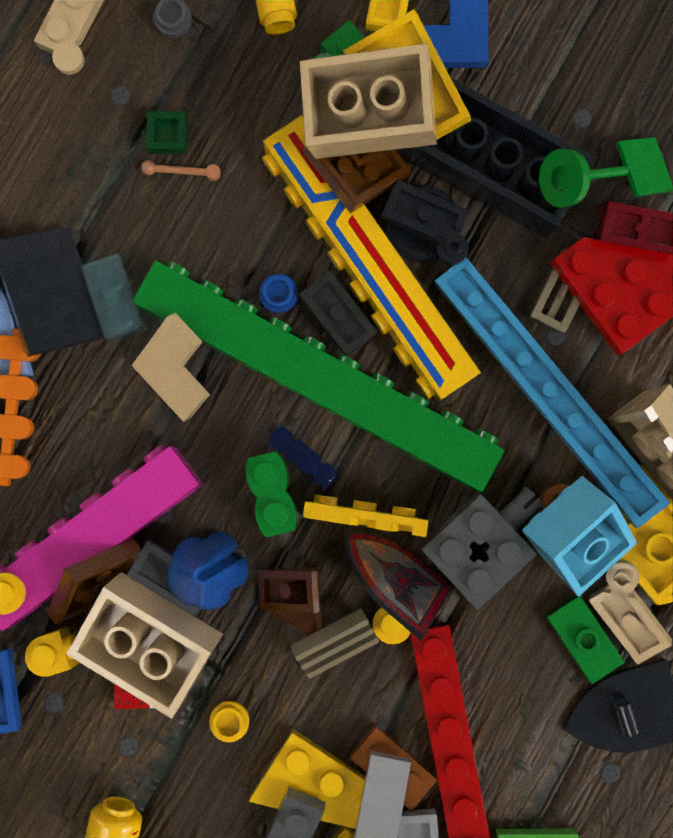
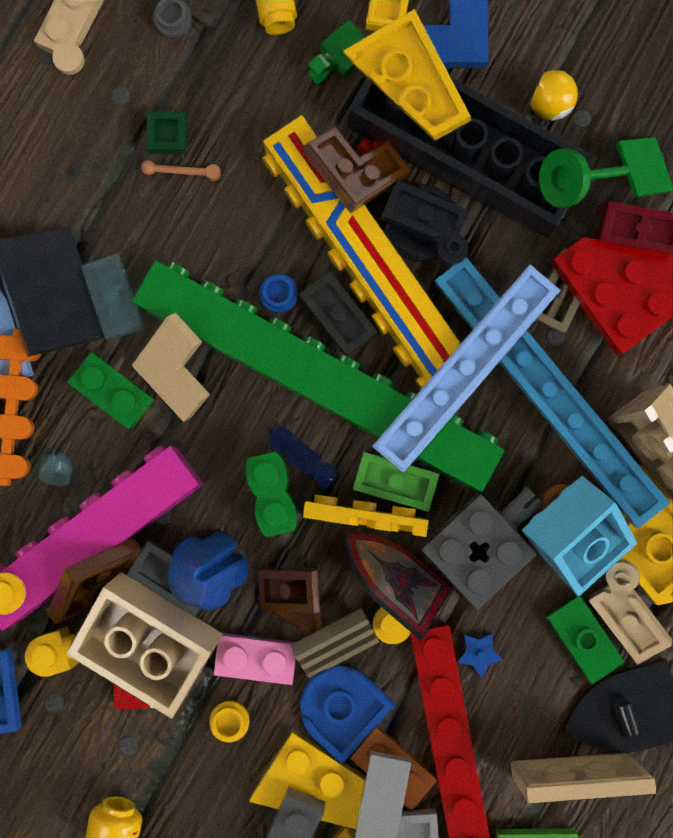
(56, 469): none -> clear light blue hinge
(111, 391): none -> green plate
(255, 659): none -> bright pink plate
(342, 708): none -> blue tile
(368, 101): tan brick -> none
(382, 479): none -> bright green plate
(466, 368): none -> light blue tile
(479, 652): none -> blue piece
(554, 95): none -> yellow piece
(581, 777): none -> tan tile

